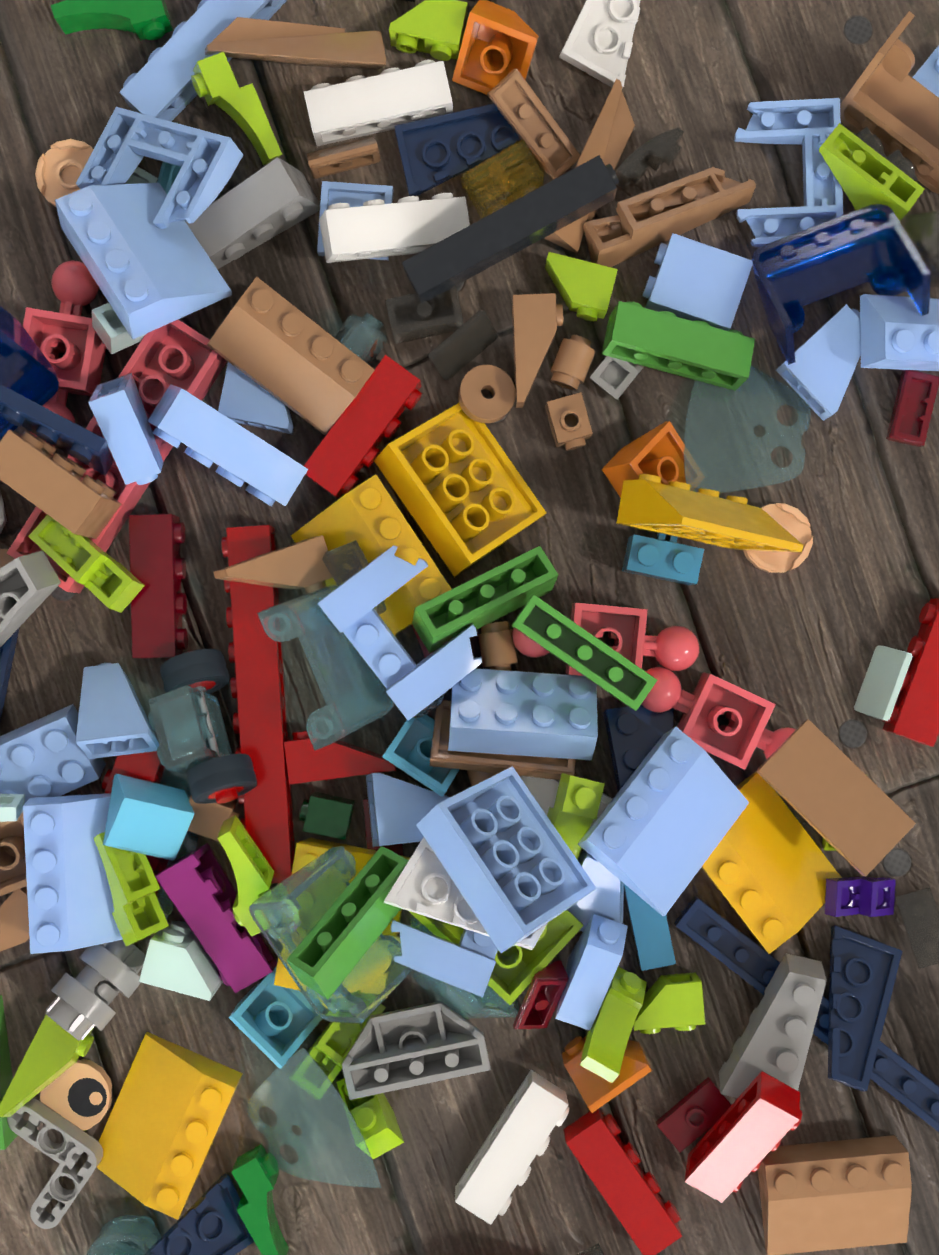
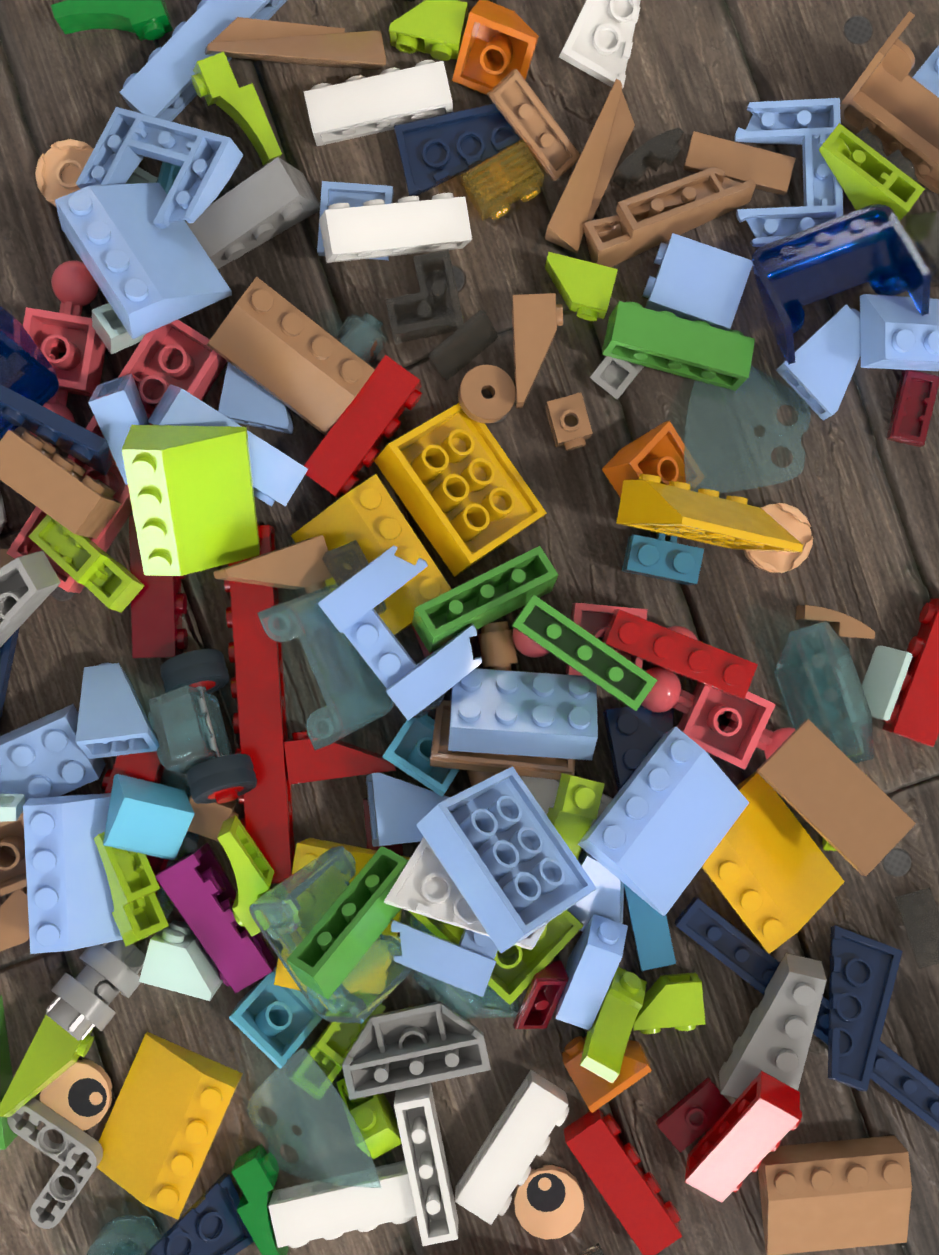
(191, 496): none -> slope
(327, 815): dark green brick -> none
(332, 1209): none -> white brick
(343, 157): medium nougat slope -> none
(426, 1164): none -> white brick
(511, 228): black brick -> none
(549, 1202): none -> light nougat tile
(572, 362): medium nougat brick -> none
(679, 653): none -> red brick
(740, 162): none -> medium nougat tile
(825, 688): none -> clear light blue wedge
(841, 623): none -> medium nougat slope
(860, 896): dark purple slope -> none

